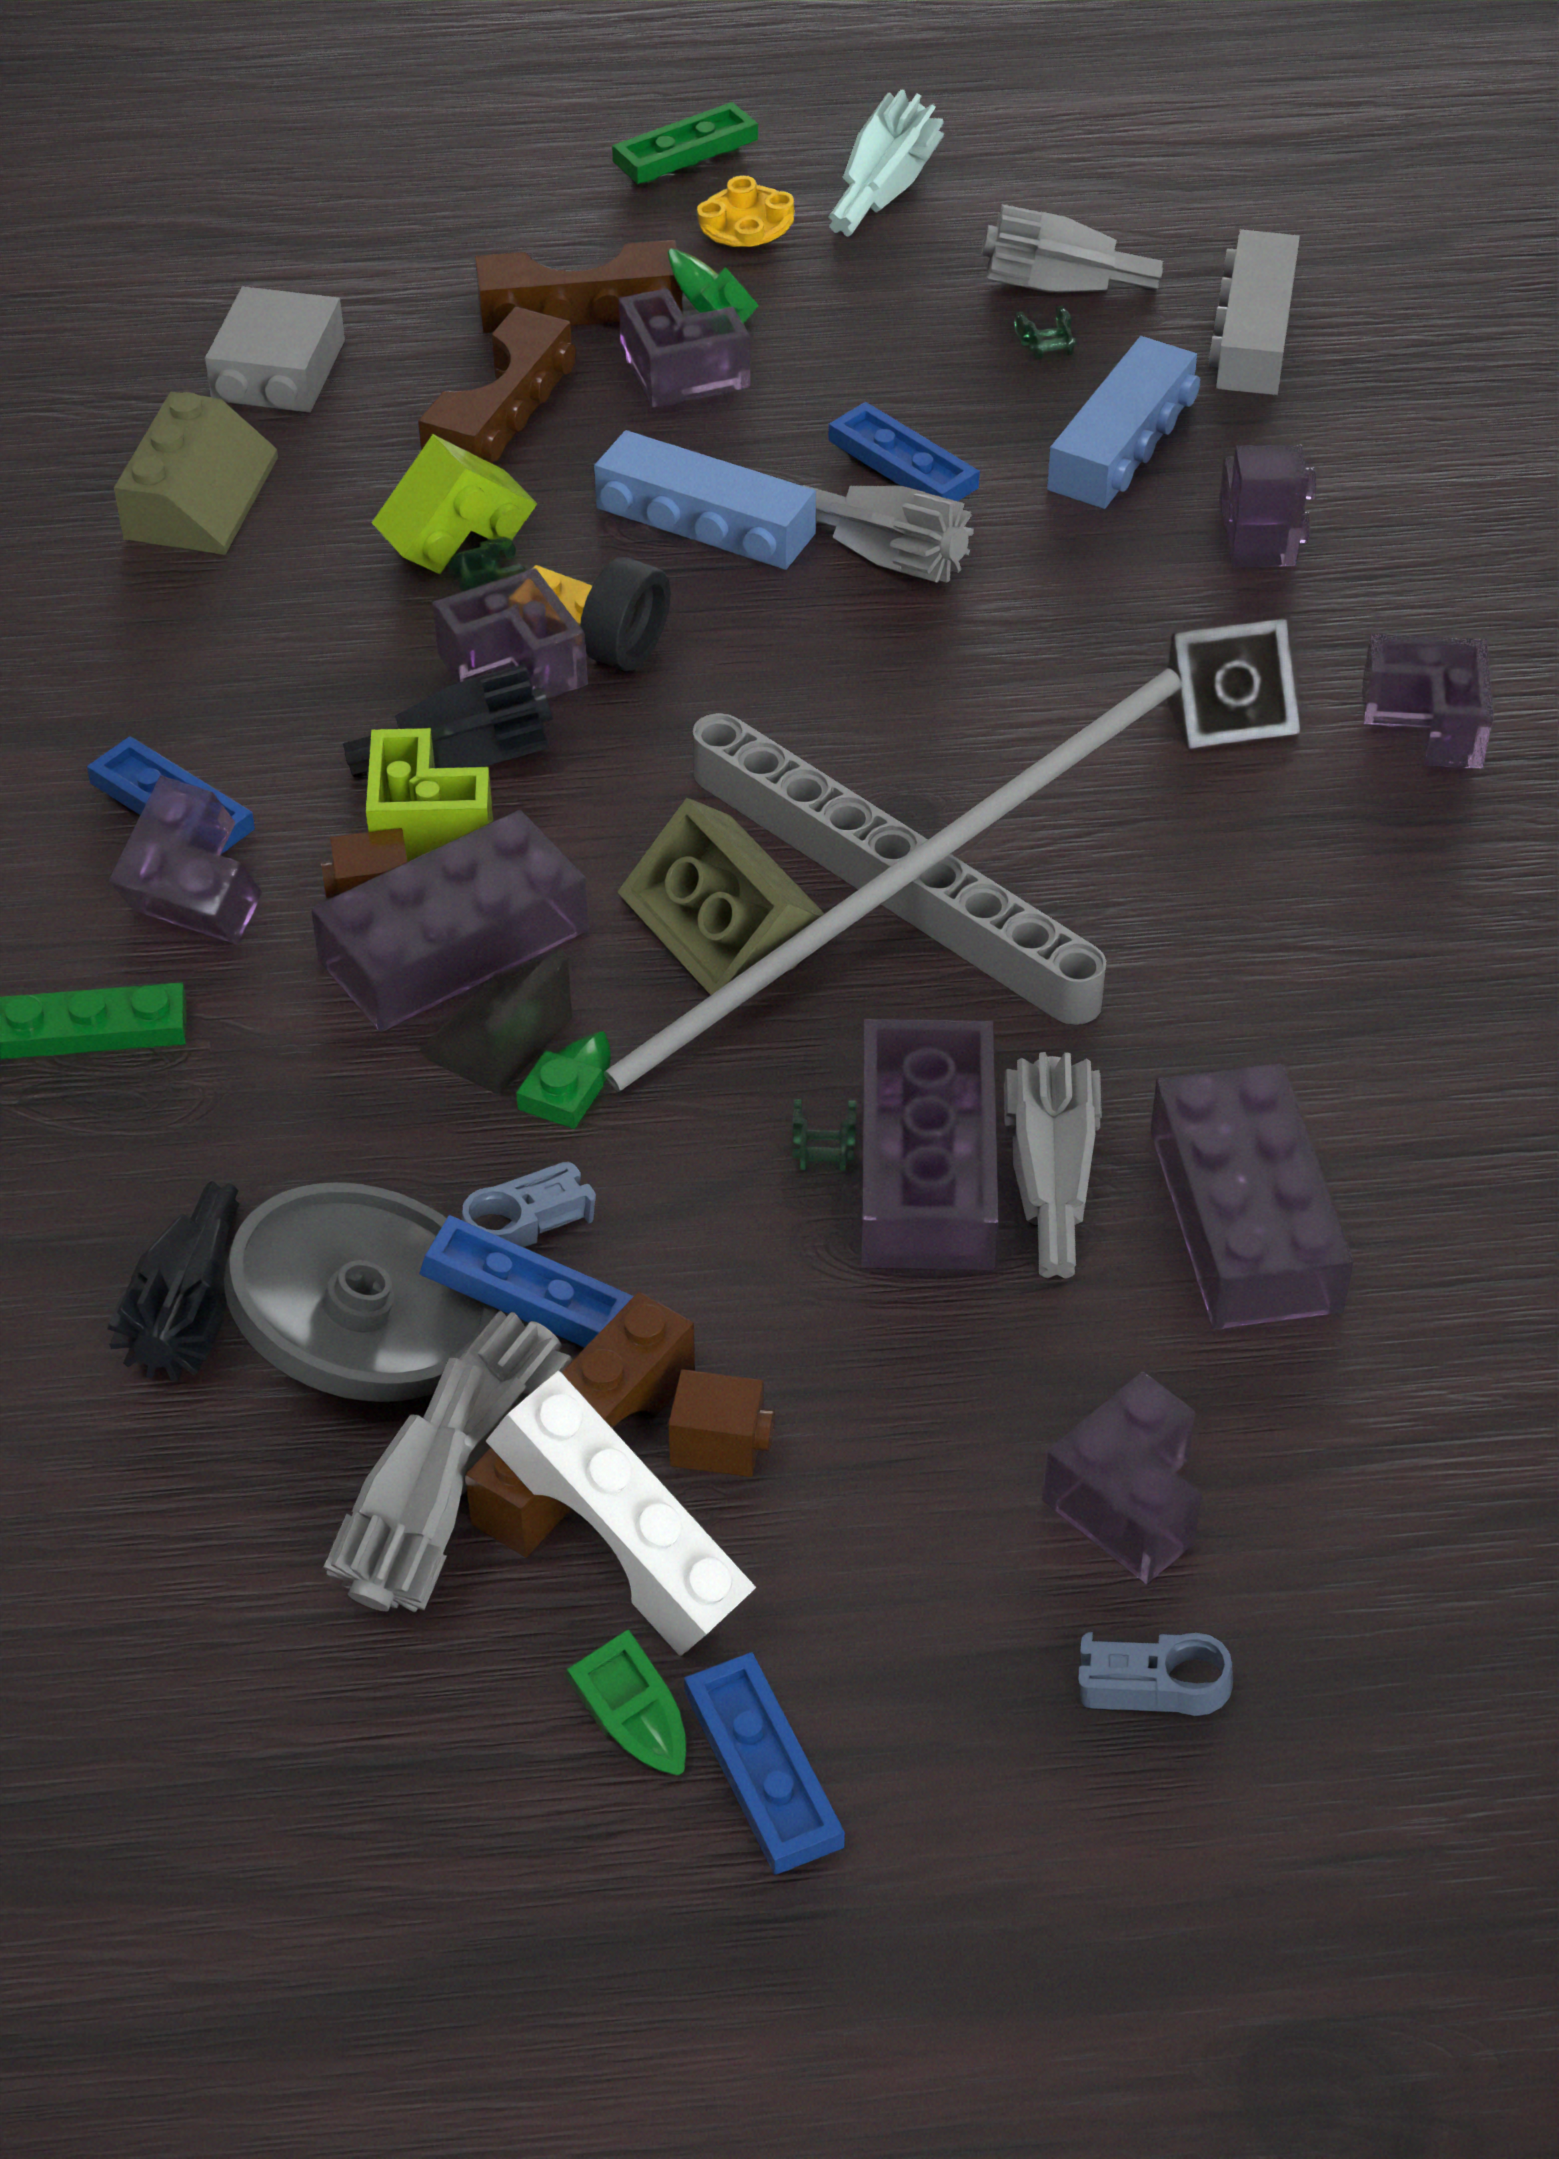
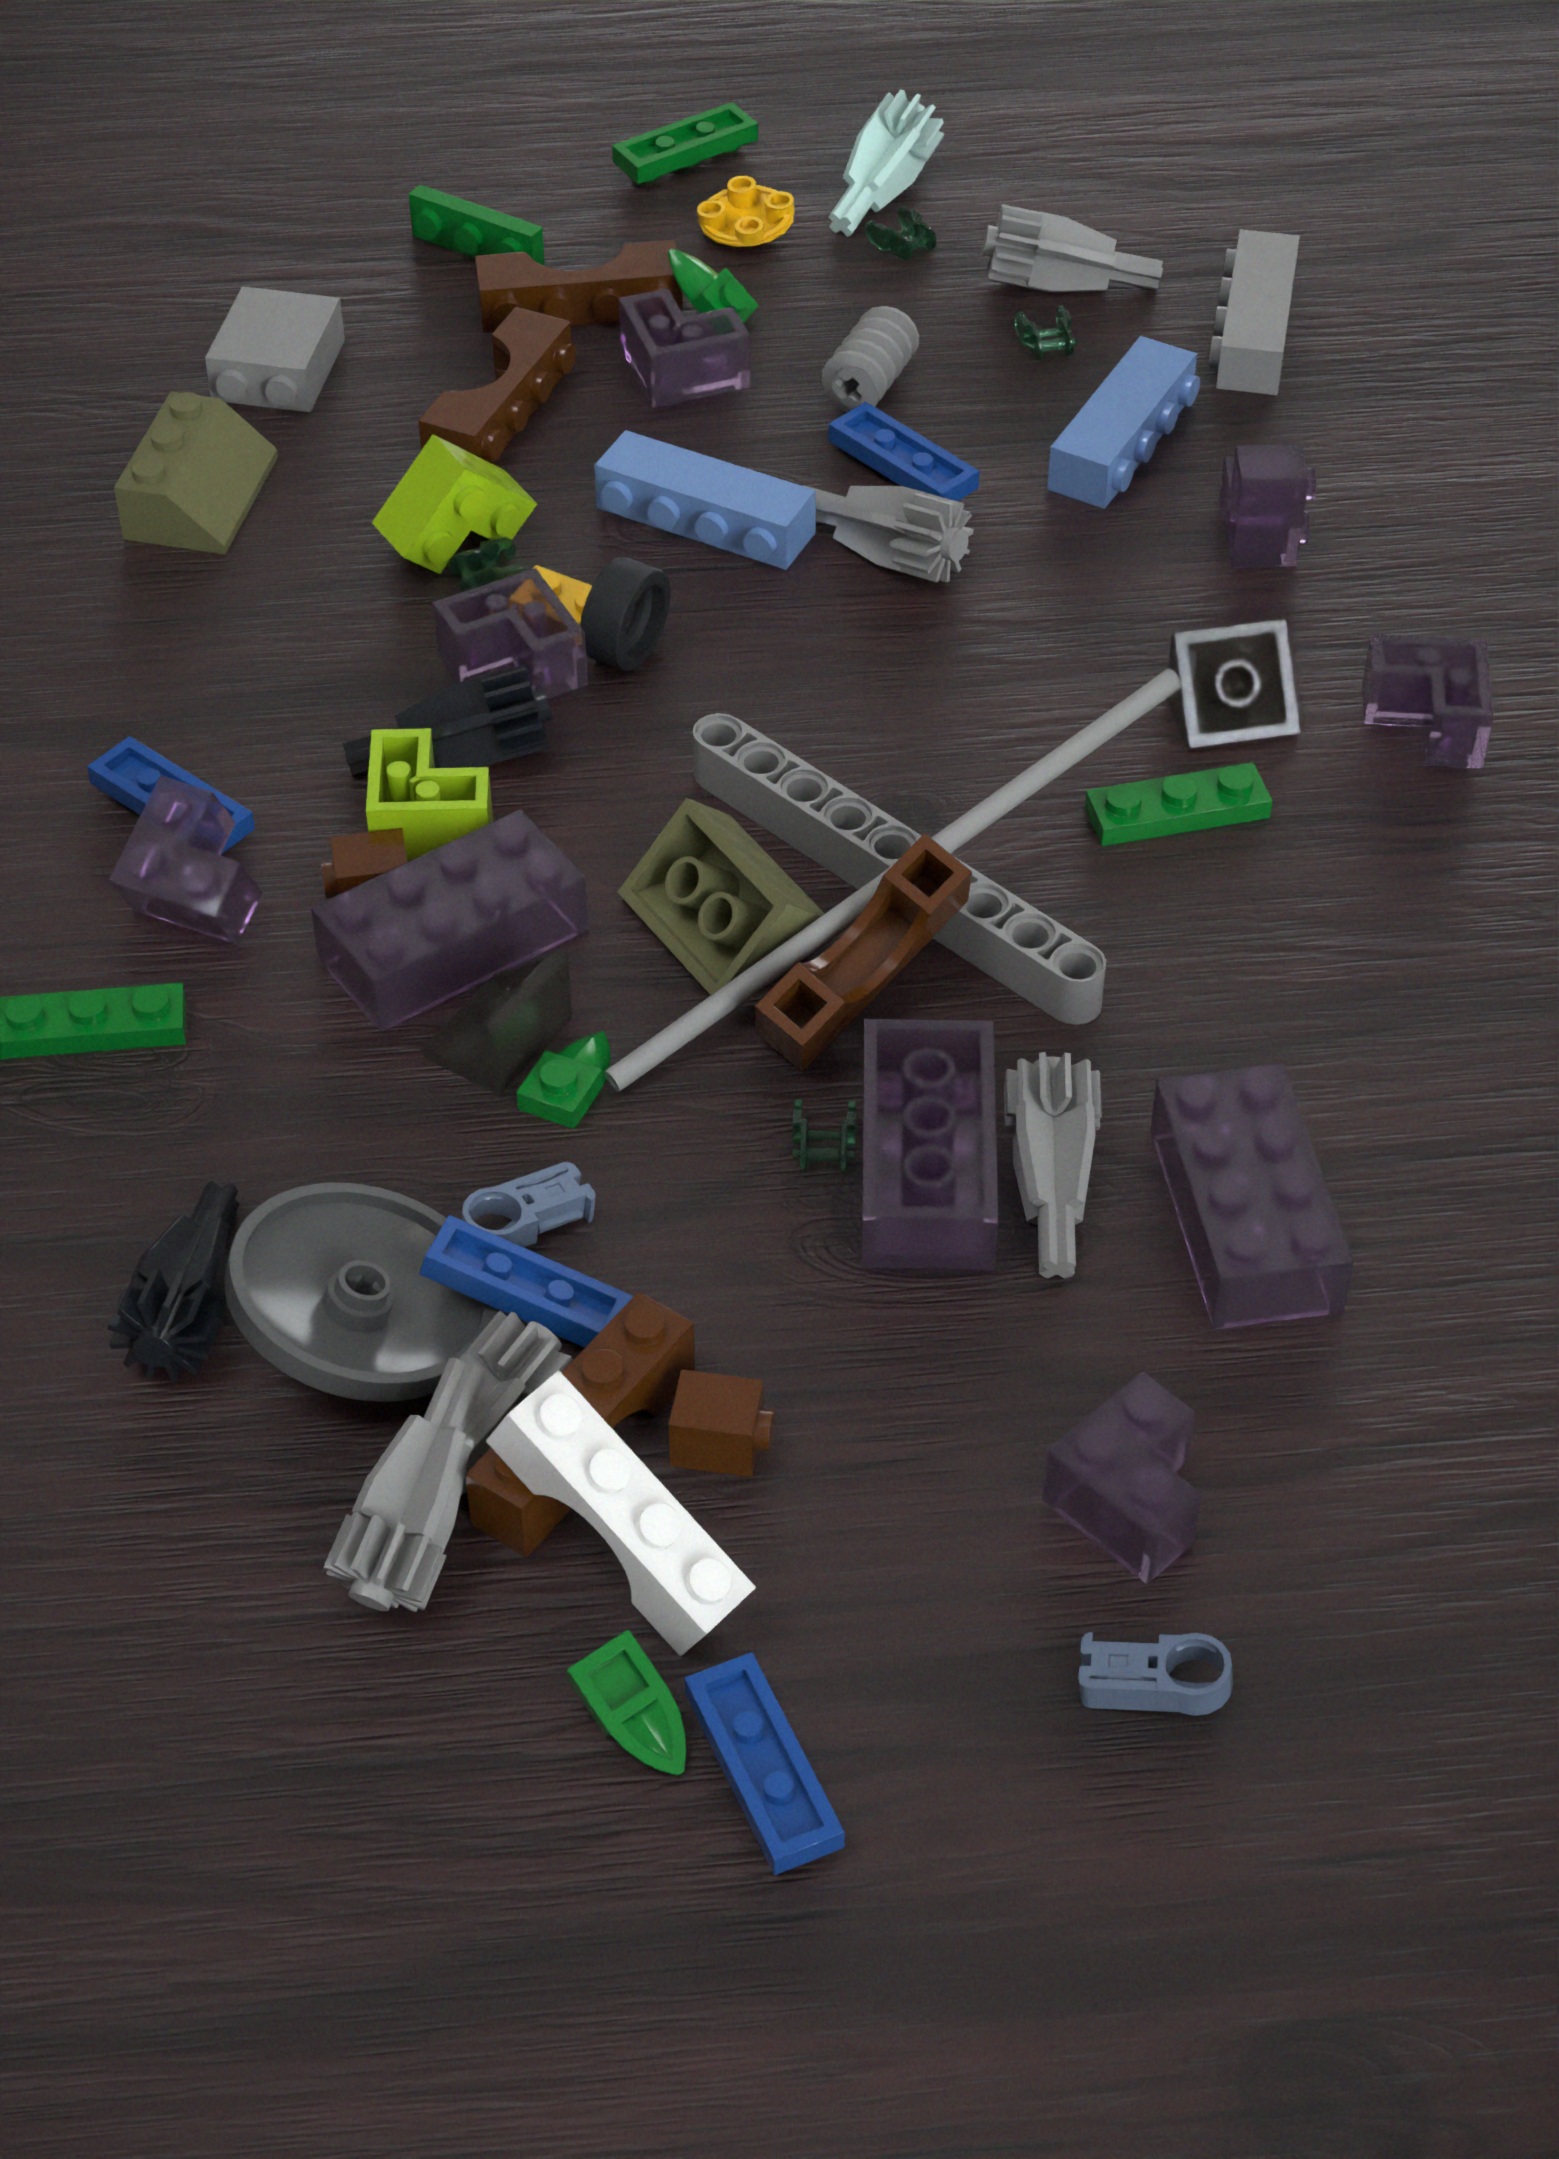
(471, 227): none -> green plate
(827, 993): none -> reddish brown arch
(870, 358): none -> light grey piece
(889, 239): none -> clear green piece
(1178, 804): none -> green plate

